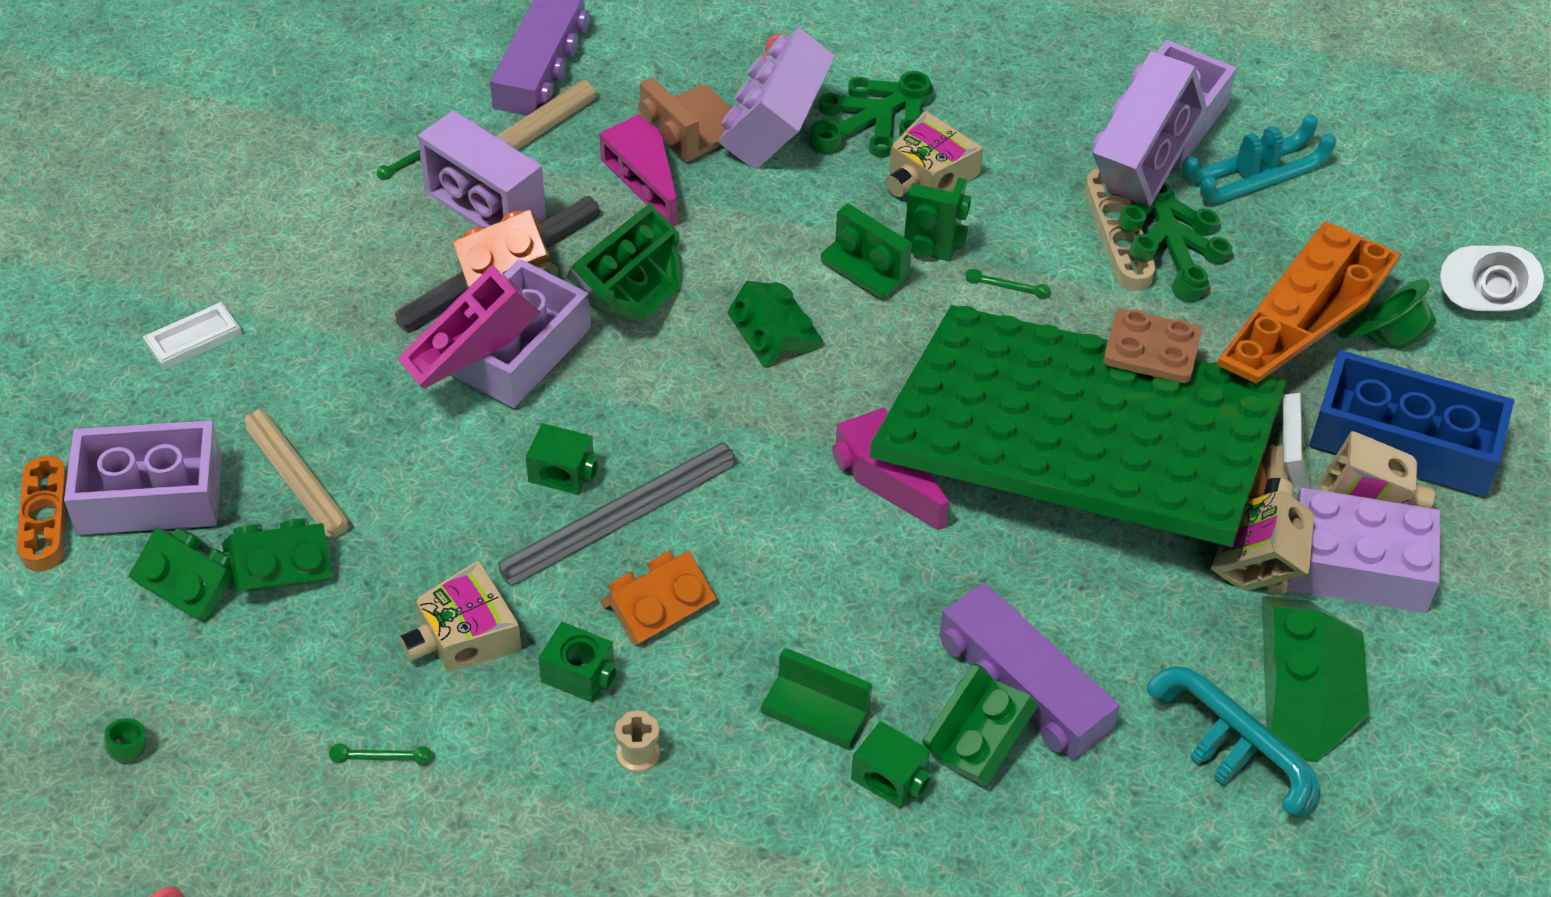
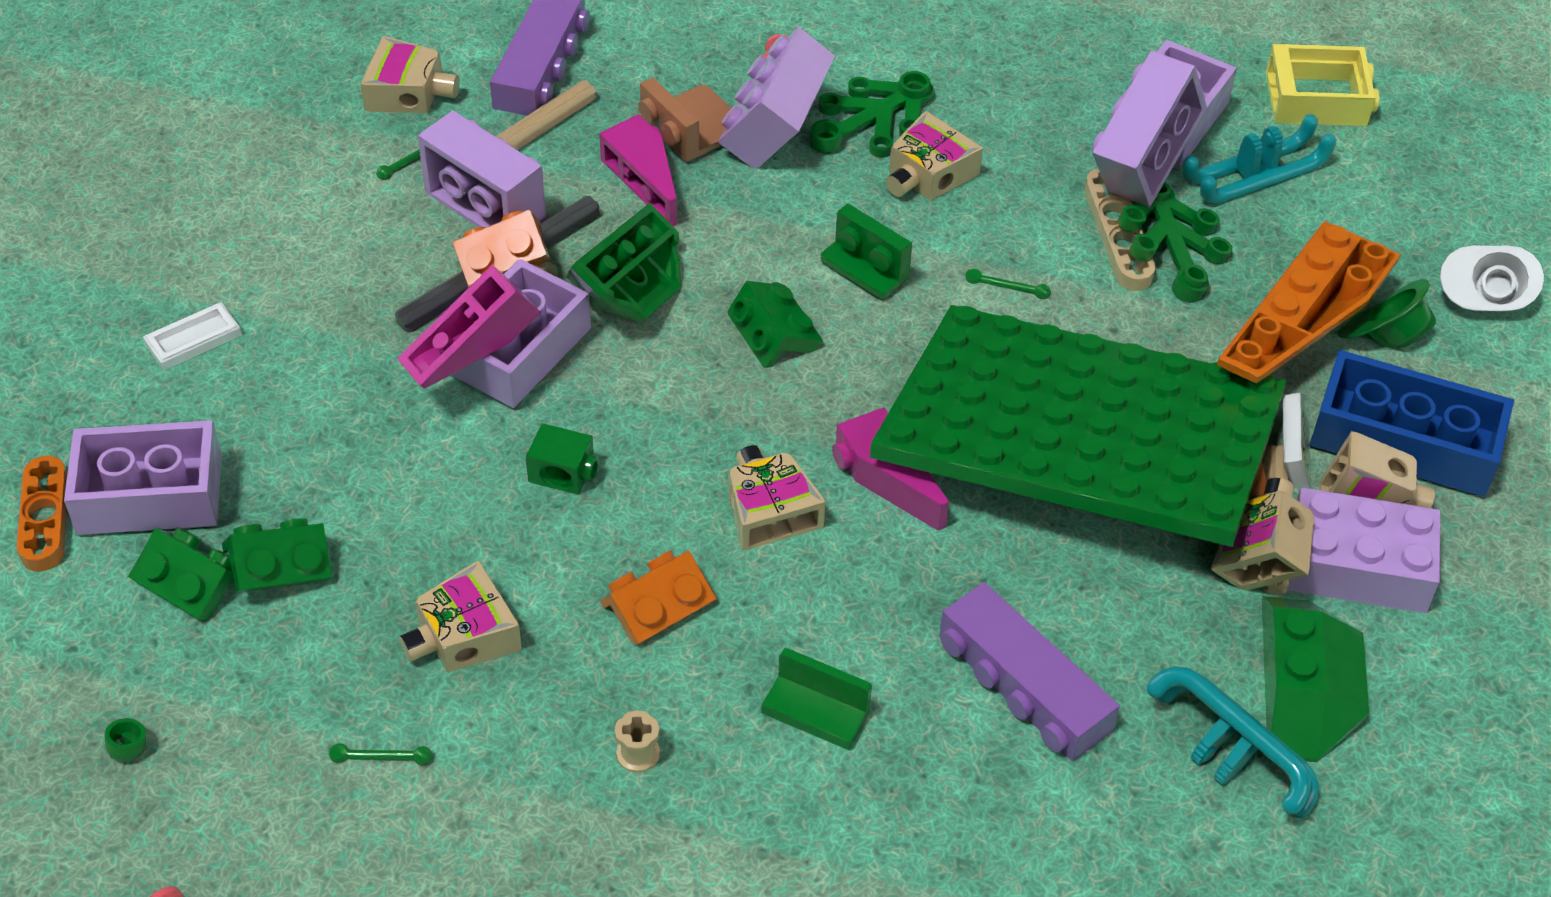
(296, 473): tan axle -> none
(405, 78): none -> tan torso
(573, 647): green brick -> none
(615, 514): dark grey axle -> none
(772, 498): none -> torso
(891, 765): green brick -> none
(936, 220): green bracket -> none
(978, 725): green bracket -> none
(1153, 345): nougat bracket -> none
(1321, 63): none -> light yellow window

